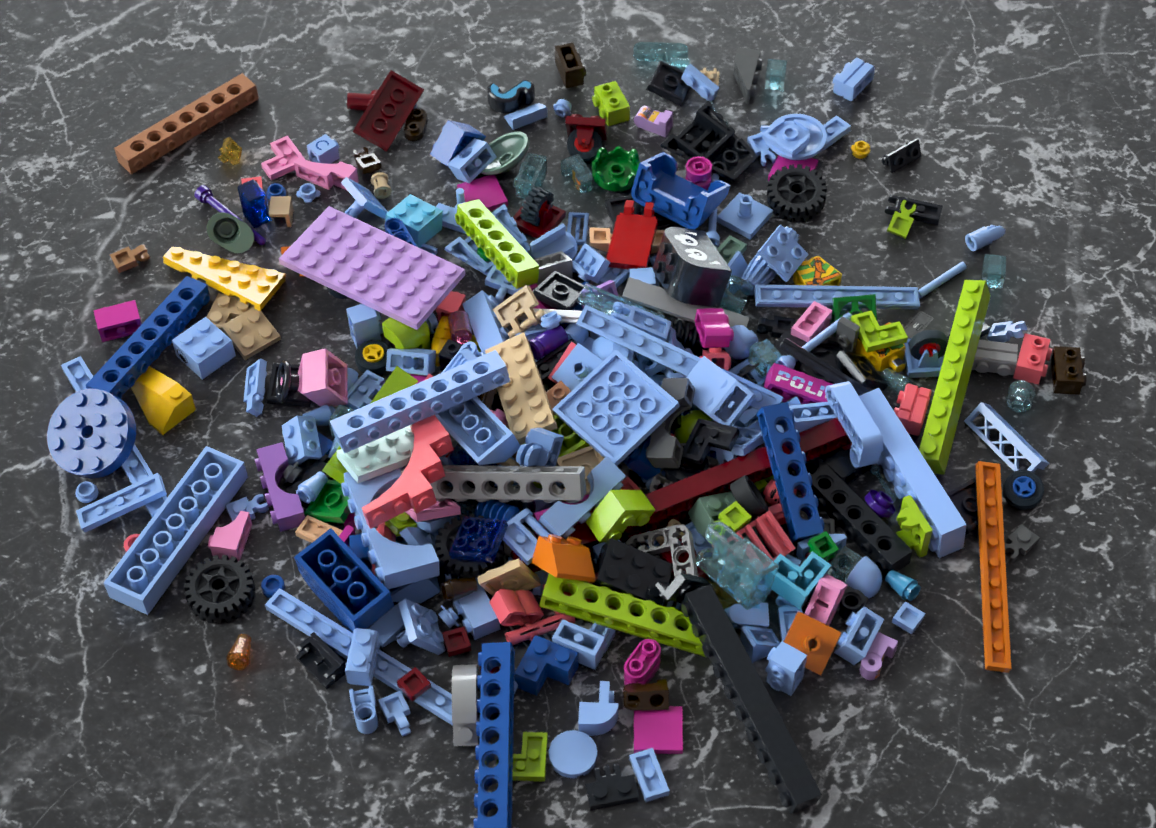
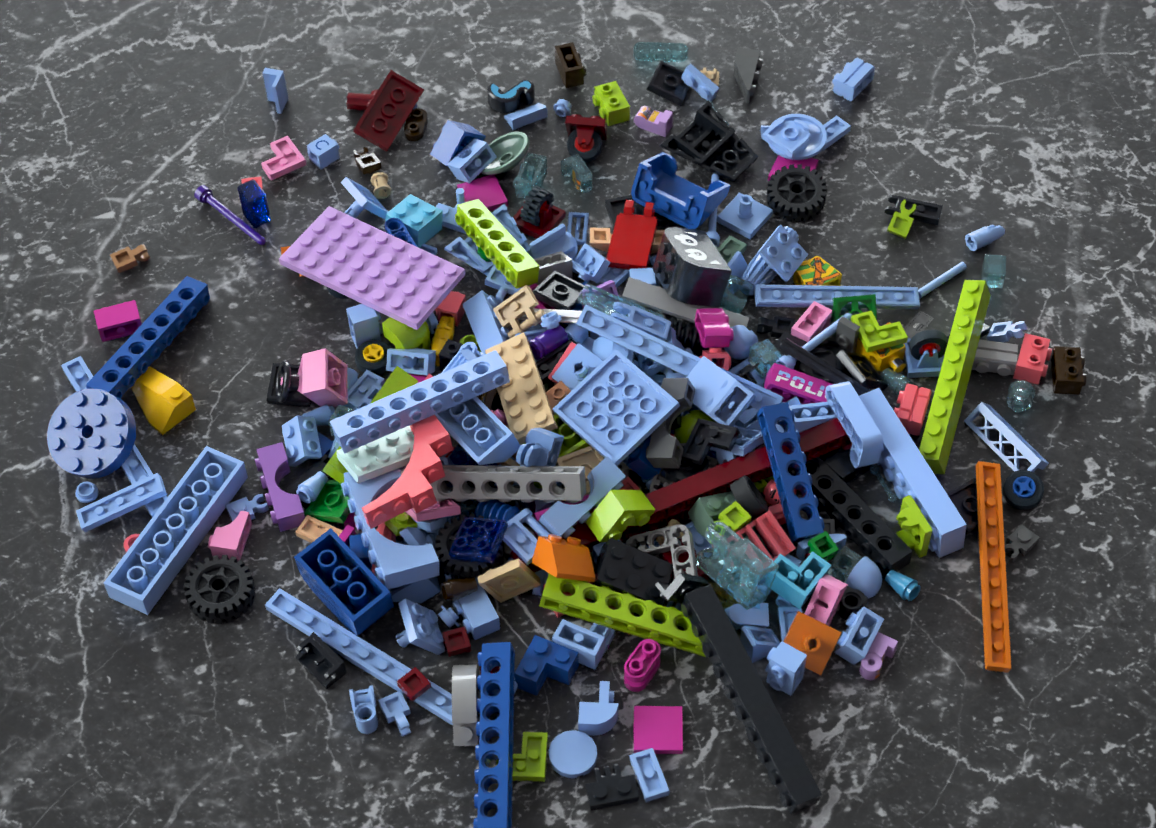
(186, 123): nougat brick -> none
(203, 348): light blue brick -> none
(225, 308): tan plate -> none
(230, 151): clear yellow tile -> none
(230, 232): sand green piece -> none
(230, 277): yellow wing -> none
(239, 654): clear orange cone -> none
(251, 333): tan plate -> none
(255, 386): light blue hinge -> none
(271, 584): blue tile -> none
(275, 88): none -> light blue panel
(275, 190): blue plate -> none
(281, 207): tan panel -> none
(292, 473): dark grey plate -> none
(308, 192): light blue plate -> none
(325, 174): bright pink slope -> none
(362, 657): light blue brick -> none
(389, 626): light blue slope -> none
(460, 327): clear pink brick -> none
(515, 637): coral pin -> none
(516, 607): coral brick -> none
(620, 160): green plate -> none
(646, 696): dark brown leg -> none
(680, 63): clear light blue plate -> none
(699, 171): dark pink wheel -> none
(761, 148): light blue plate -> none
(775, 74): clear light blue brick -> none
(860, 149): yellow plate -> none
(880, 503): dark purple plate -> none
(902, 156): black hinge -> none
(908, 618): light blue plate -> none

